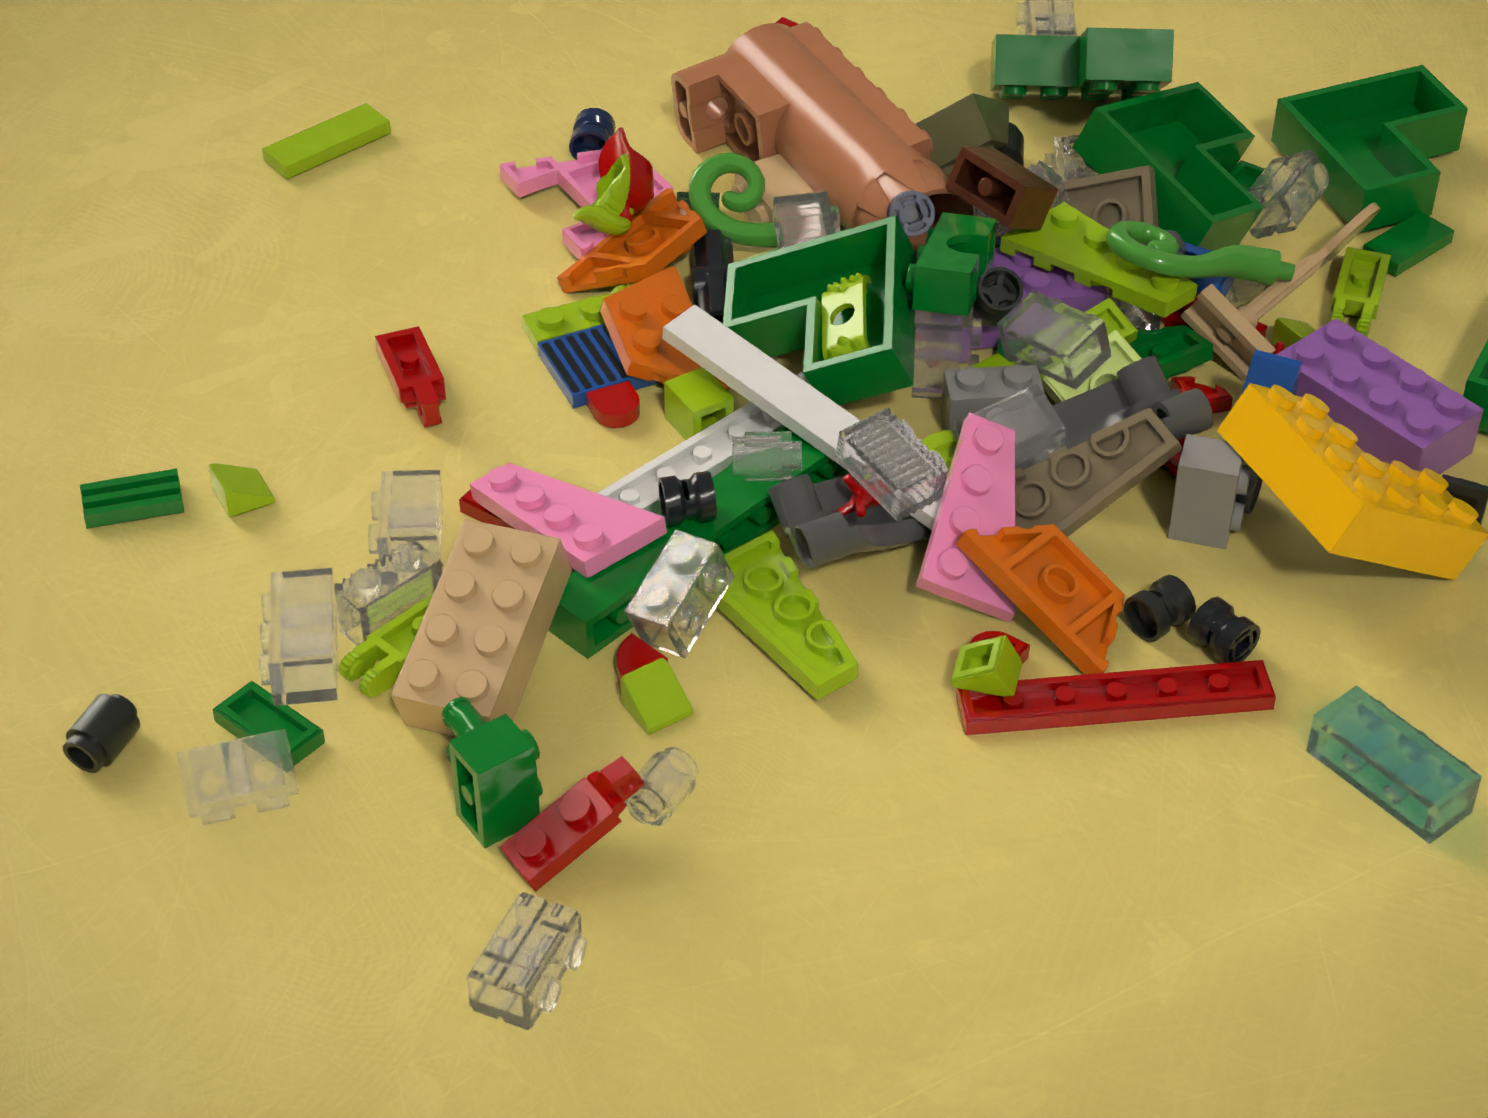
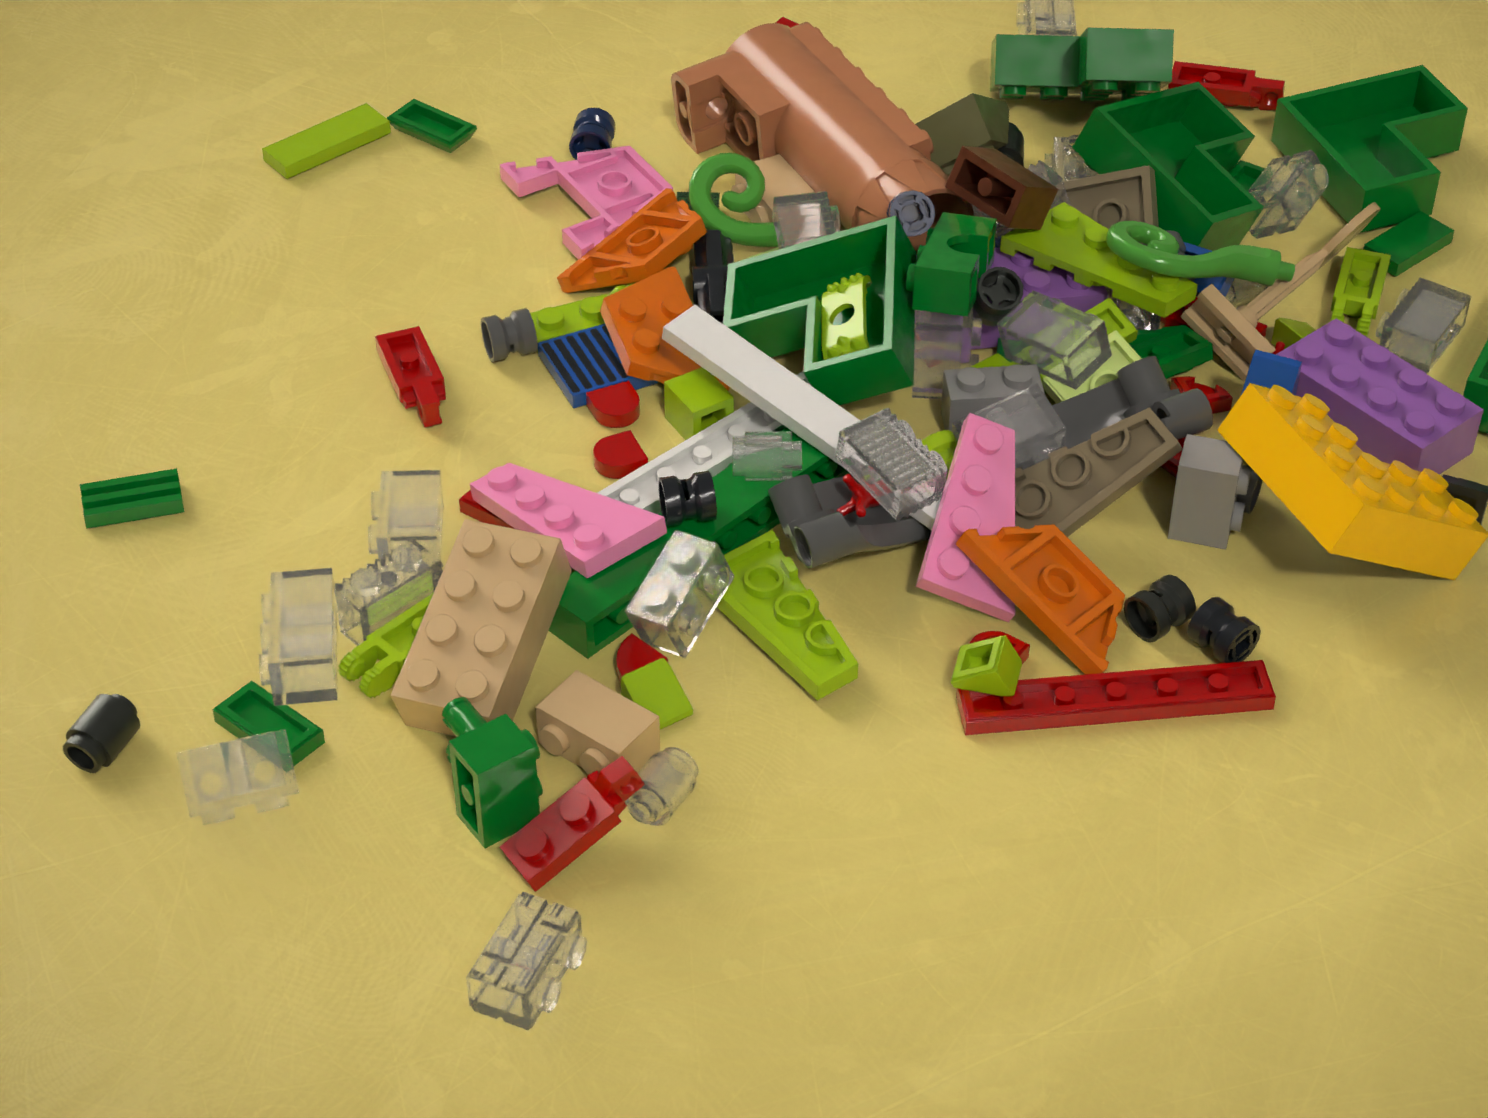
(239, 488): lime slope -> none
(432, 125): none -> green tile
(509, 335): none -> dark grey wheel
(596, 725): none -> tan brick
(618, 455): none -> red tile
(623, 187): hair -> none
(1230, 85): none -> red hinge
(1393, 764): clear light blue brick -> none
(1423, 323): none -> clear brick

